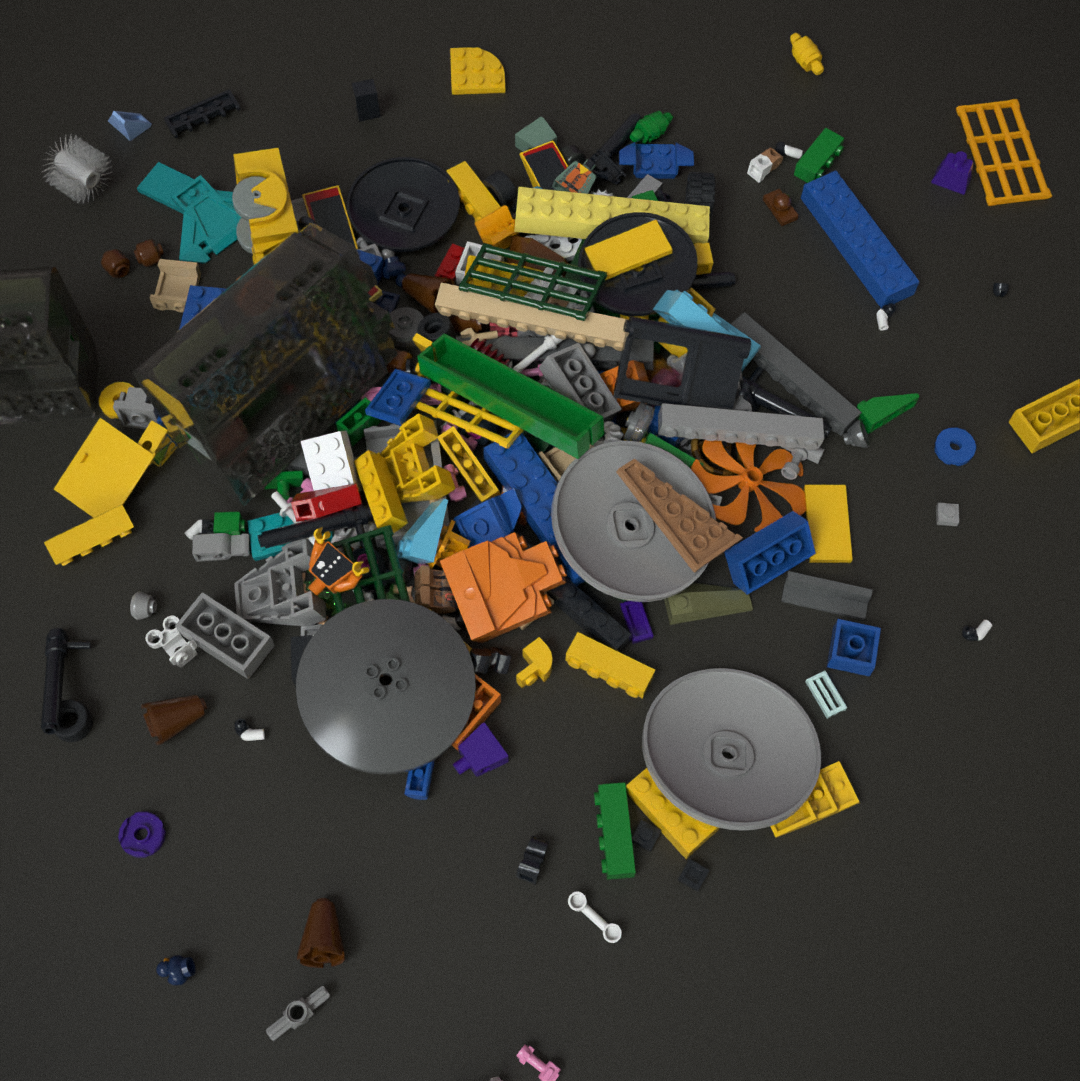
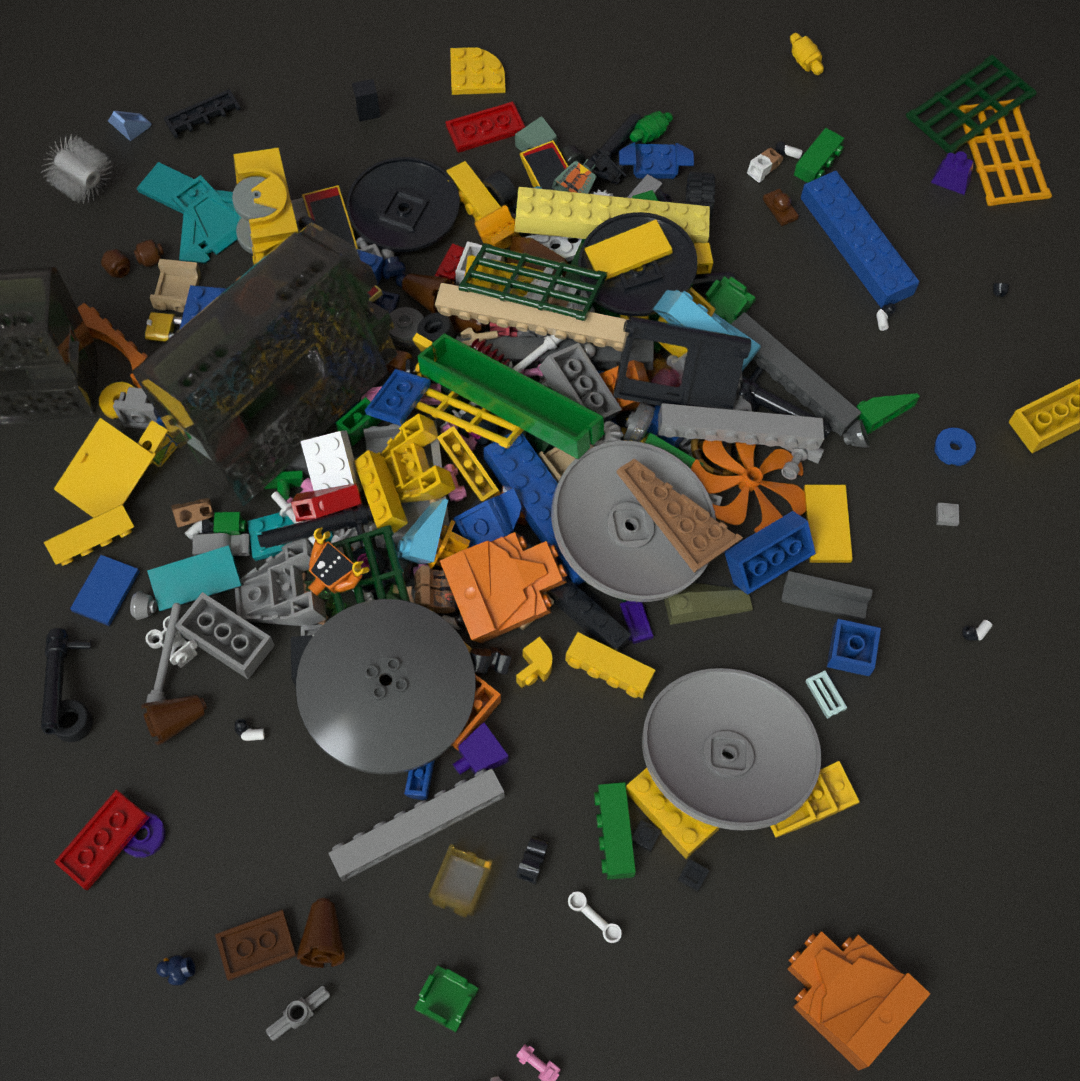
(101, 840): none -> red tile
(103, 330): none -> orange arch
(105, 590): none -> blue tile
(157, 694): none -> light grey piece
(161, 326): none -> yellow piece
(188, 578): none -> teal tile
(192, 511): none -> medium nougat leg
(255, 945): none -> reddish brown plate
(416, 824): none -> light grey brick
(446, 998): none -> green panel
(460, 881): none -> window
(485, 126): none -> red tile
(729, 299): none -> green panel
(853, 996): none -> orange panel
(967, 118): none -> dark green door

